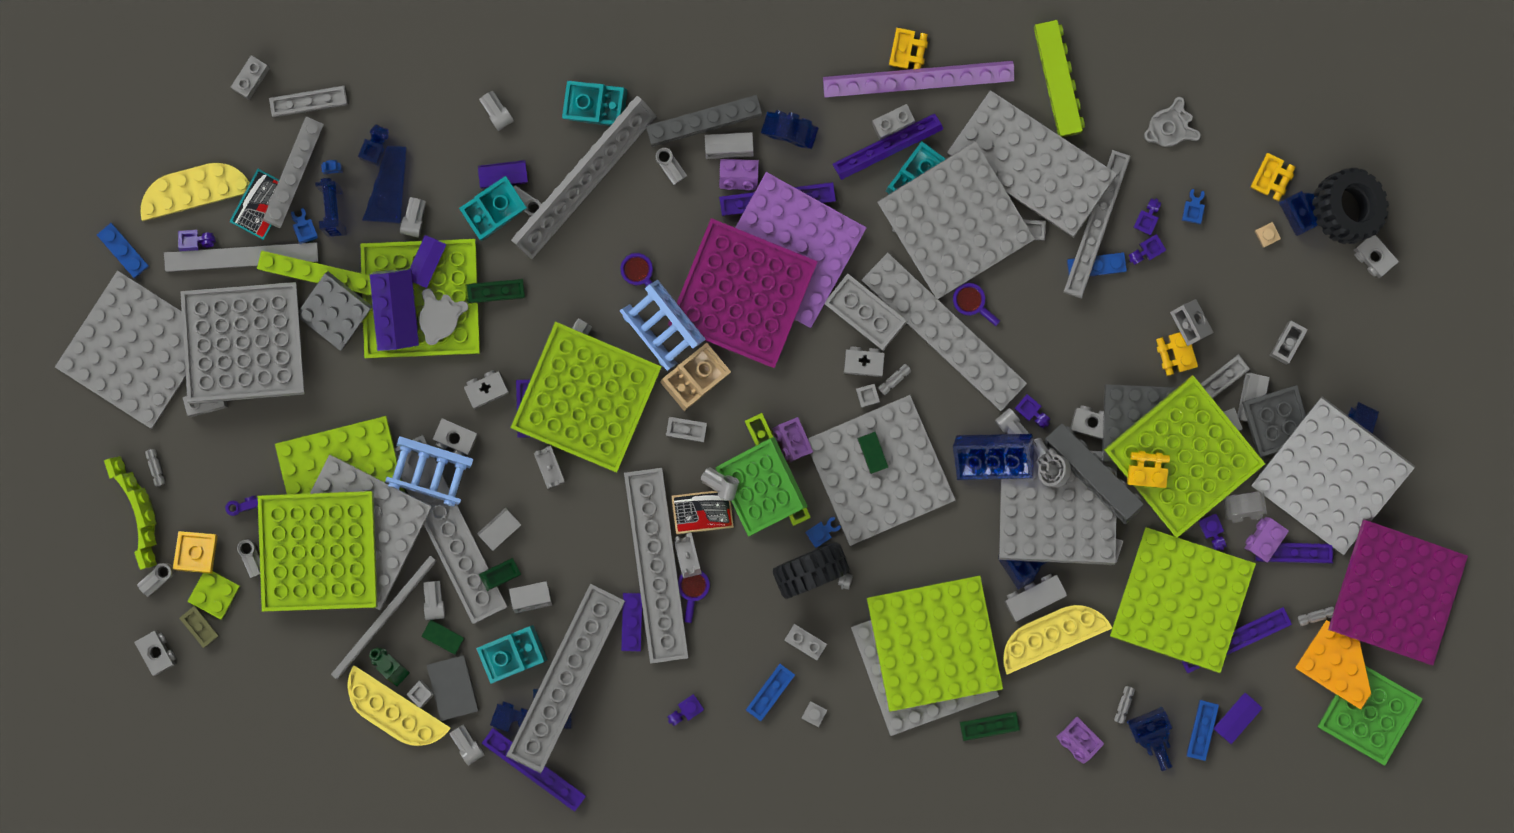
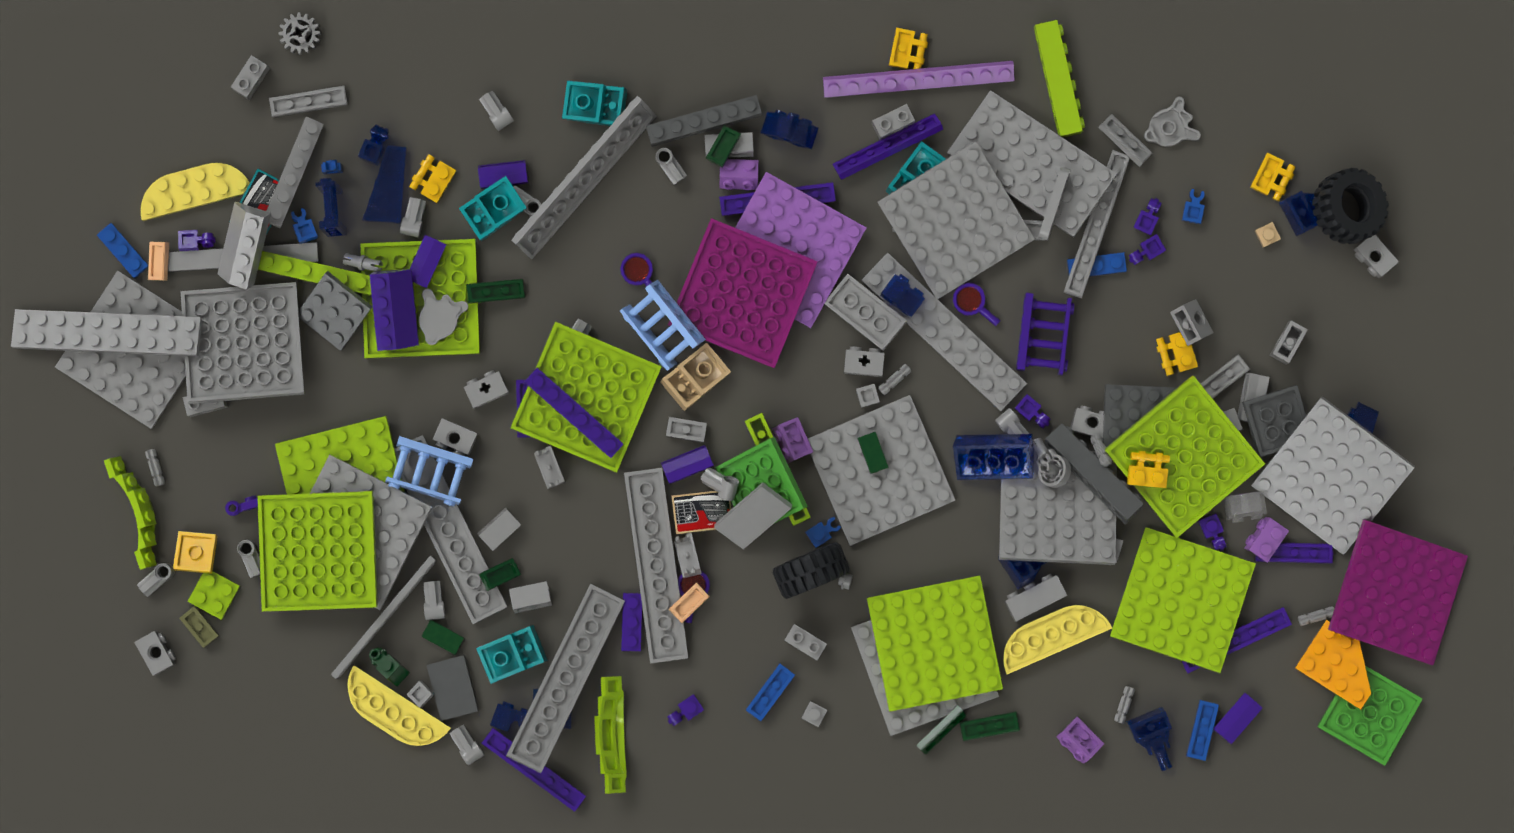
(106, 332): none -> light grey plate
(158, 261): none -> light nougat tile
(243, 245): none -> light grey slope
(292, 36): none -> light grey gear
(362, 262): none -> light grey pin
(438, 180): none -> yellow plate
(573, 412): none -> dark purple plate
(610, 734): none -> lime piece
(687, 464): none -> dark purple piece
(688, 603): none -> light nougat tile
(723, 146): none -> dark green tile
(753, 515): none -> light grey tile
(902, 296): none -> clear blue brick
(941, 730): none -> tile
(1026, 341): none -> dark purple fence
(1054, 203): none -> light grey beam
(1099, 448): none -> light grey axle
(1125, 140): none -> light grey tile

